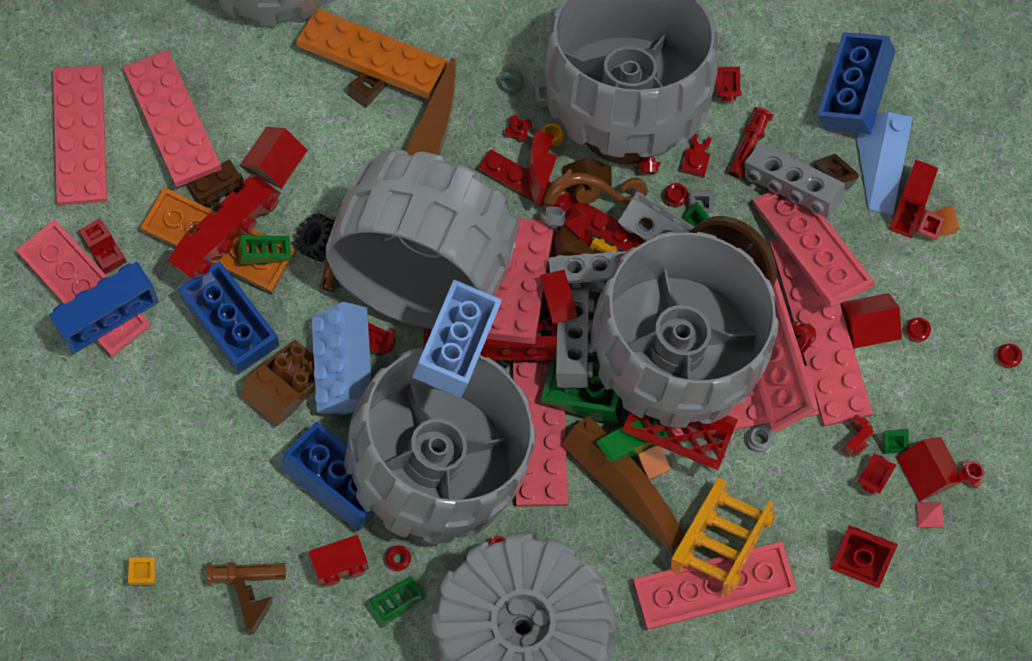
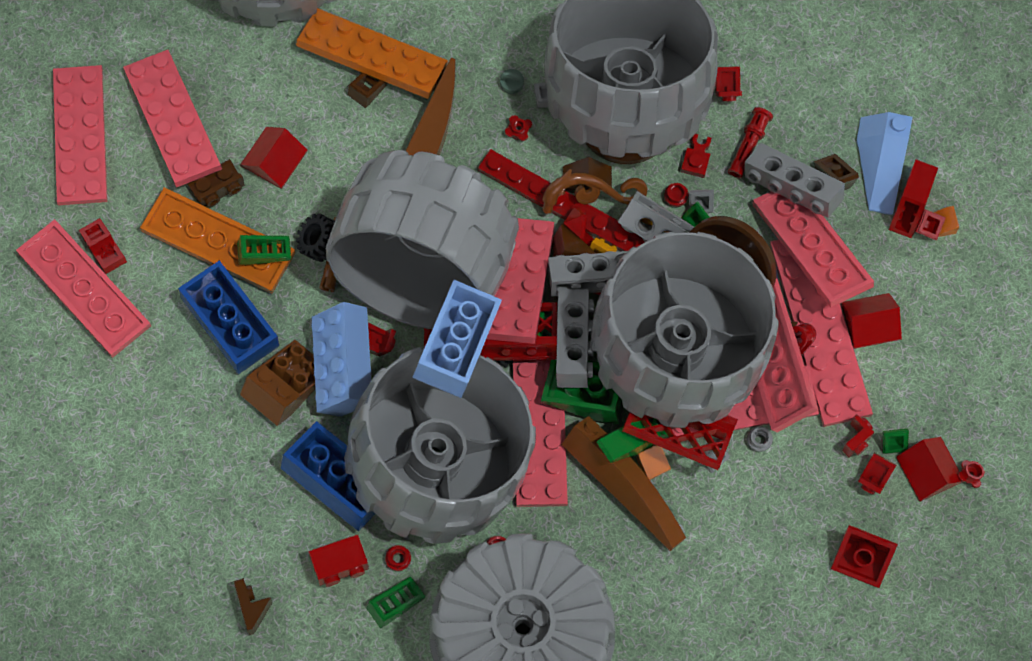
(104, 307): blue brick -> none
(142, 571): light orange tile -> none
(217, 231): red brick -> none
(232, 572): dark orange pin -> none
(540, 164): red slope -> none
(553, 216): light grey plate -> none
(555, 130): light orange plate -> none
(558, 296): red slope -> none
(648, 166): red plate -> none
(676, 597): coral plate -> none
(708, 516): light orange fence -> none
(856, 83): blue brick -> none
(918, 329): red plate -> none
(929, 515): coral slope -> none
(1009, 355): red plate -> none

